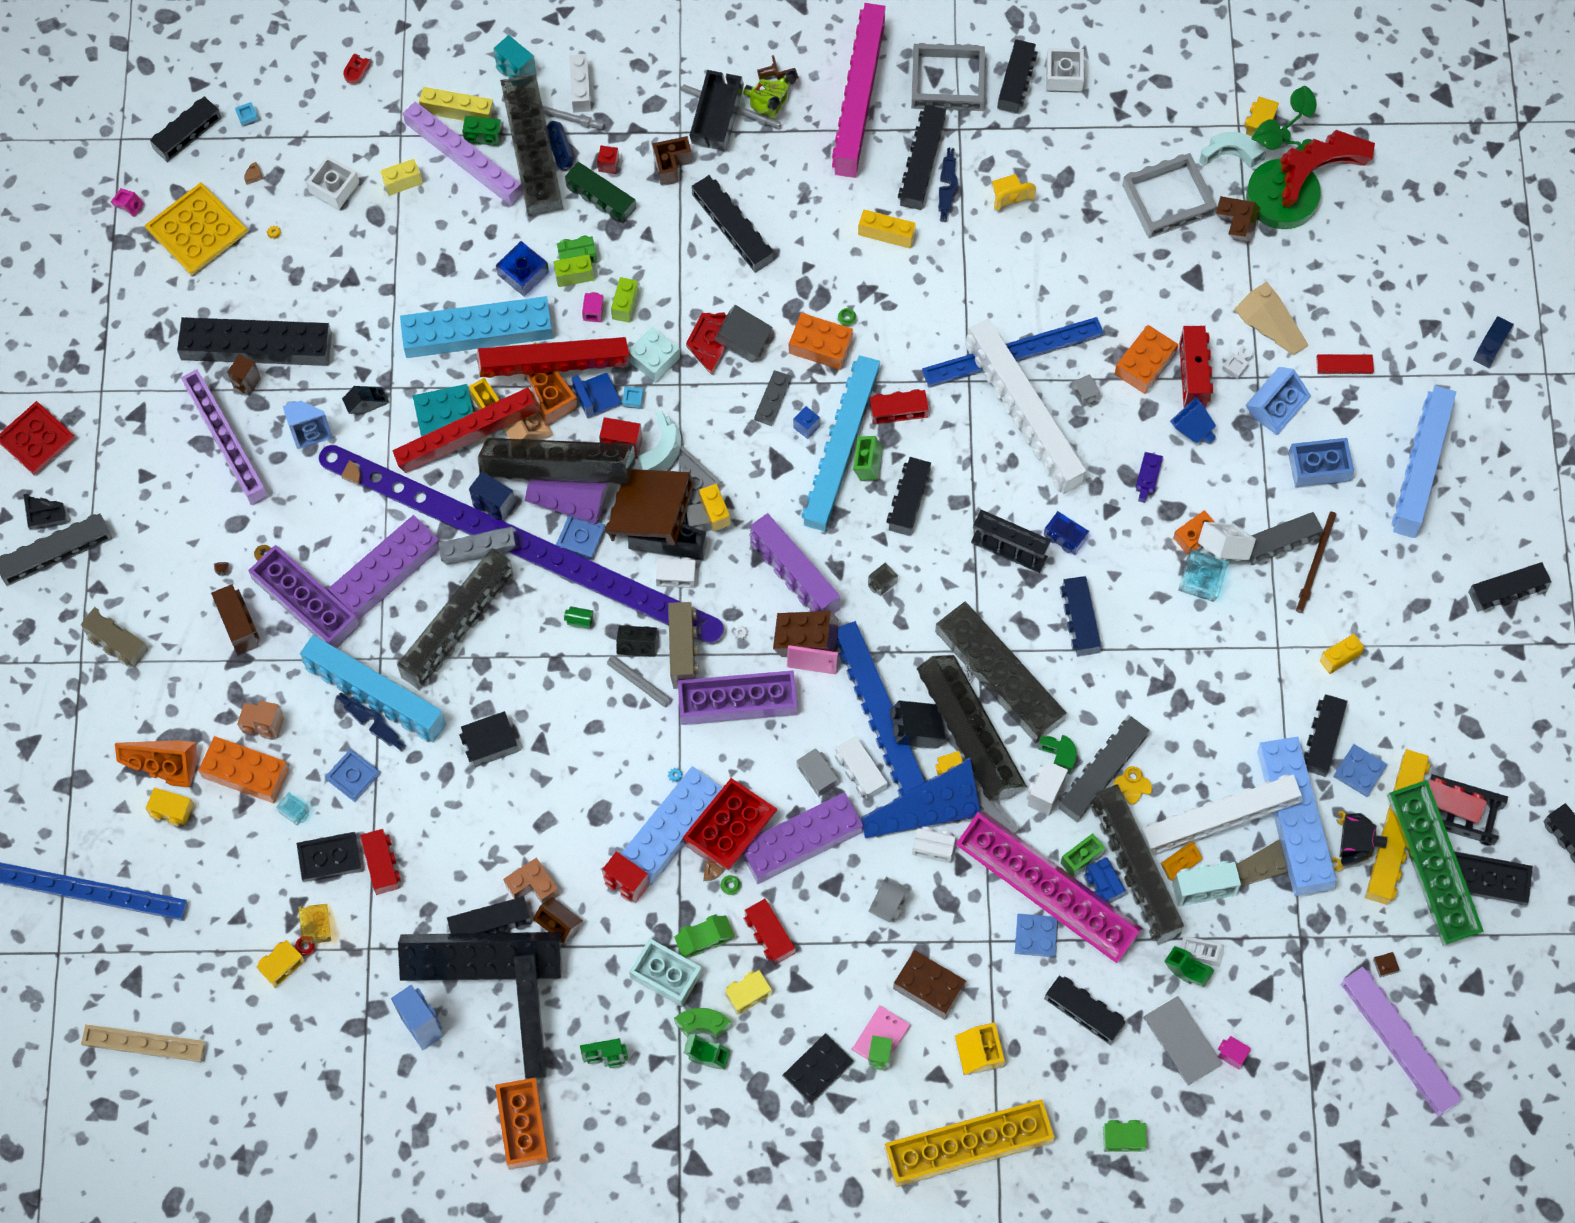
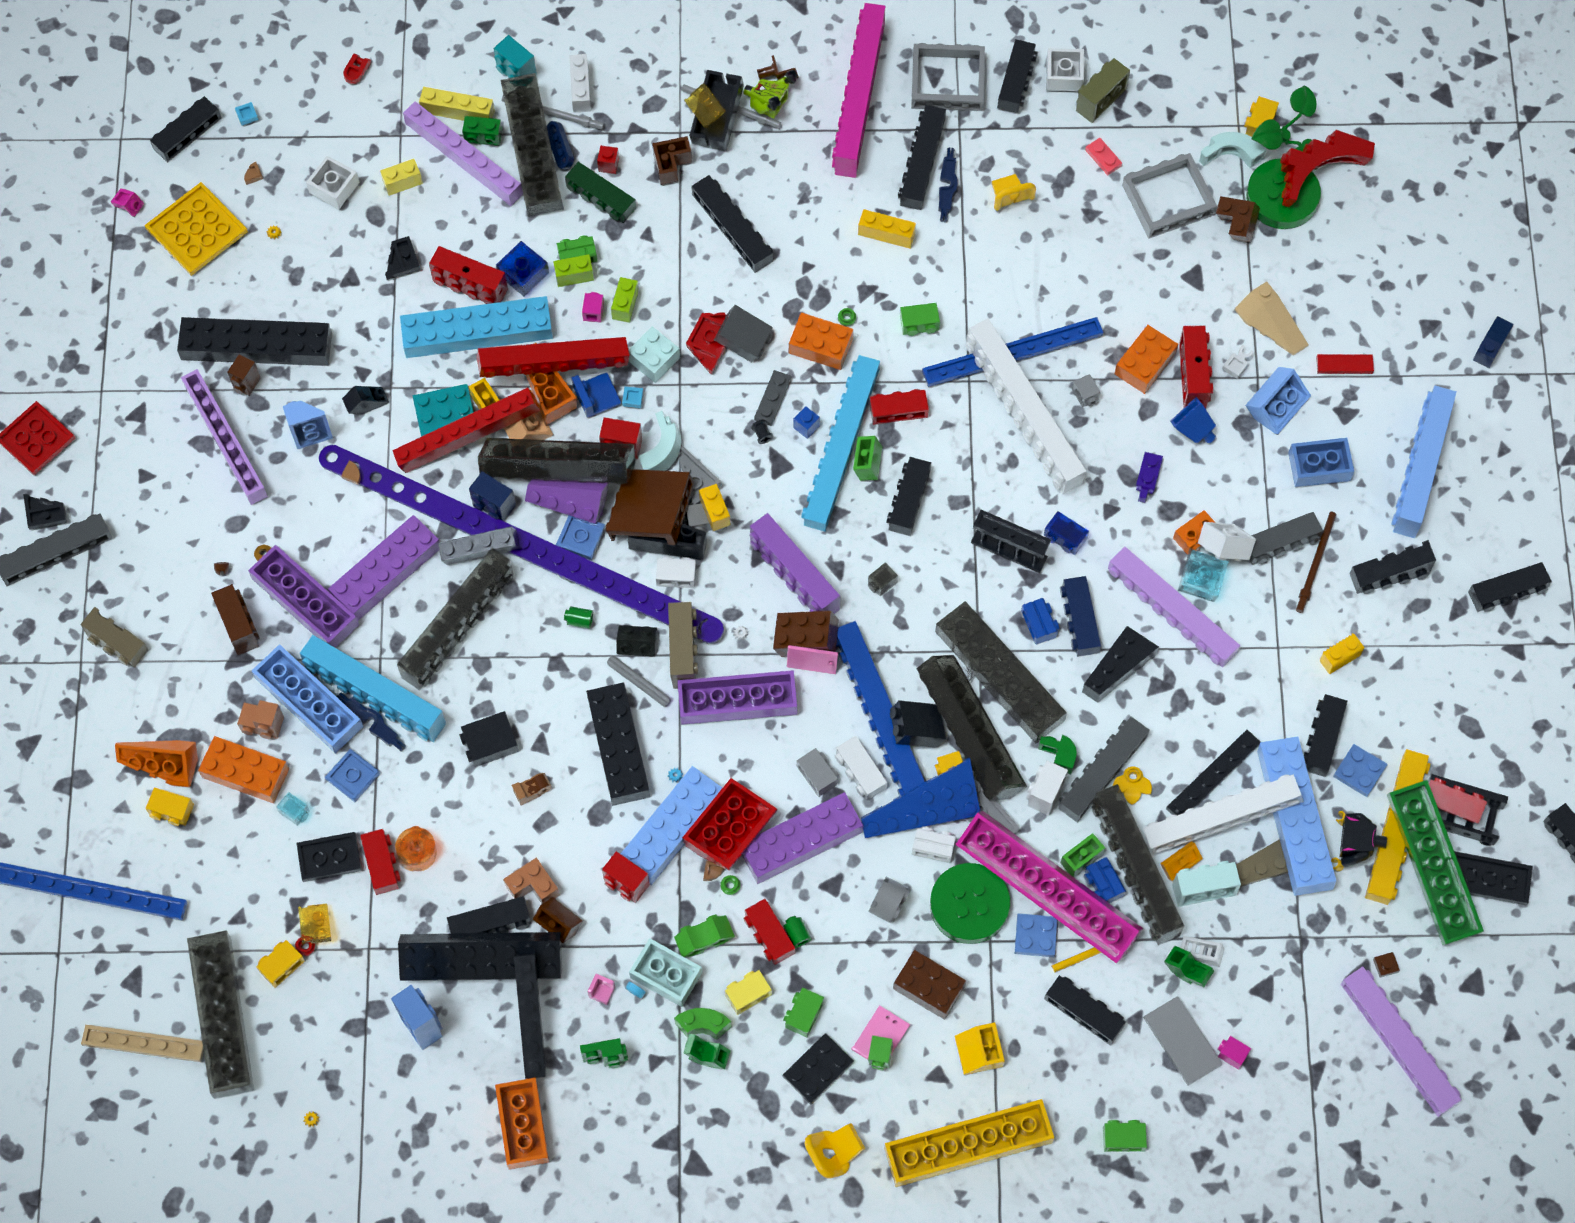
(220, 1014): none -> clear smoke brick
(307, 698): none -> light blue brick
(308, 1116): none -> yellow piece
(401, 258): none -> black wing
(416, 838): none -> clear orange brick
(468, 276): none -> red brick
(531, 788): none -> medium nougat leg
(601, 989): none -> bright pink panel
(618, 744): none -> black brick
(635, 990): none -> medium azure tile
(705, 105): none -> clear yellow plate
(762, 432): none -> black bush
(797, 931): none -> green brick
(804, 1012): none -> bright green brick
(843, 1142): none -> yellow piece
(919, 319): none -> bright green brick
(969, 903): none -> green brick
(1039, 620): none -> blue brick
(1075, 959): none -> yellow bar
(1102, 90): none -> olive brick
(1103, 156): none -> coral plate
(1123, 659): none -> black wedge
(1173, 607): none -> lavender brick
(1214, 774): none -> black plate
(1393, 569): none -> black wedge

